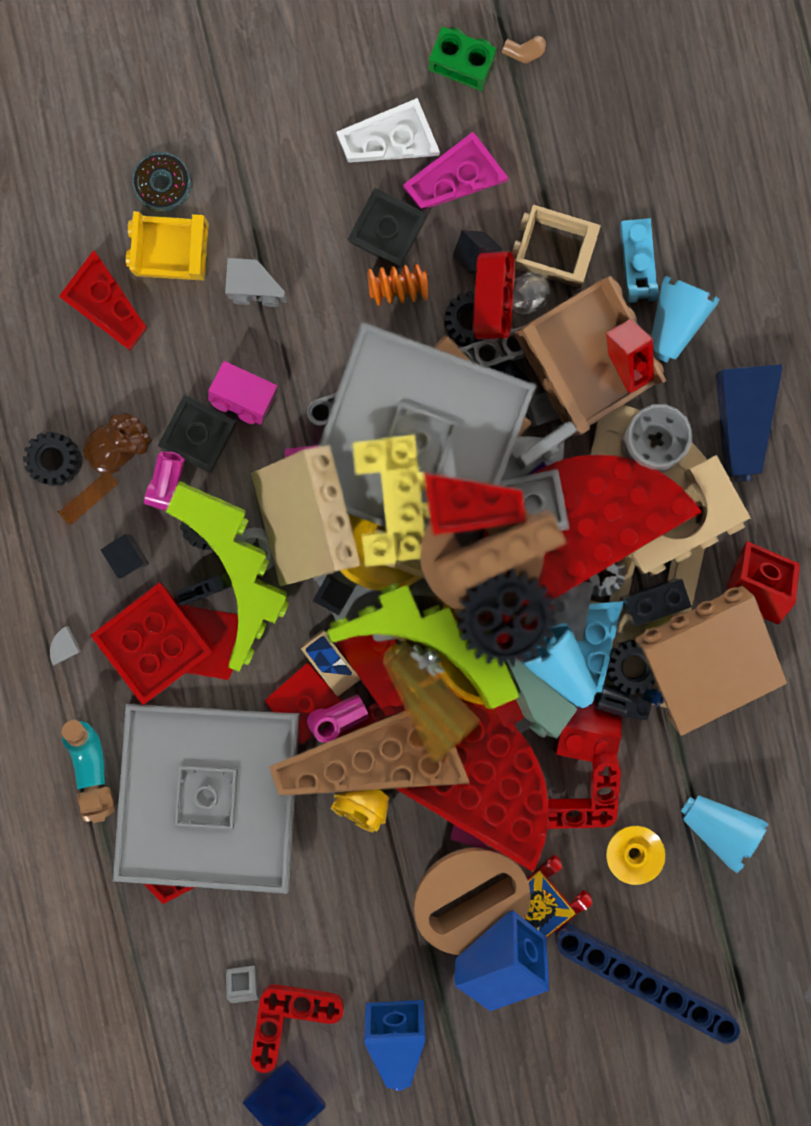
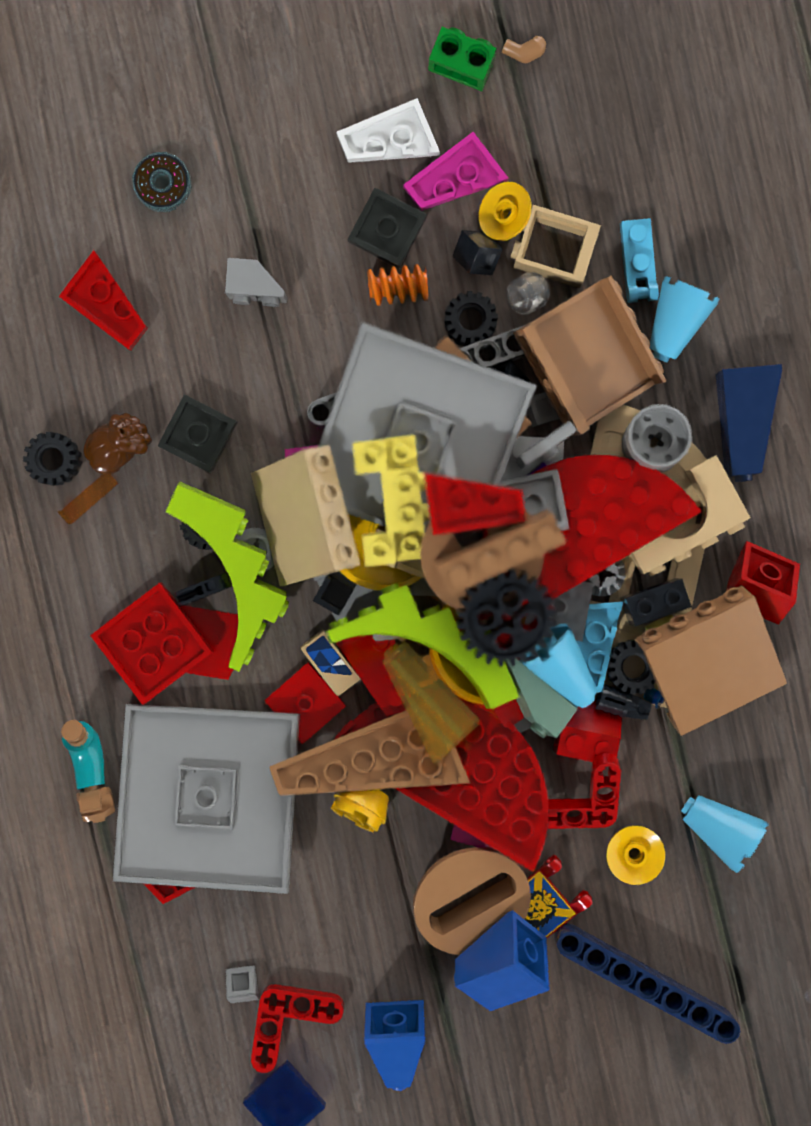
(63, 646): light grey tile -> none
(124, 556): black panel -> none
(165, 480): dark pink piece -> none
(168, 247): yellow panel -> none
(242, 393): dark pink brick -> none
(340, 717): dark pink piece -> none
(427, 658): light grey plant -> none
(494, 295): red beam -> none
(497, 205): none -> yellow dish
(631, 355): red slope -> none

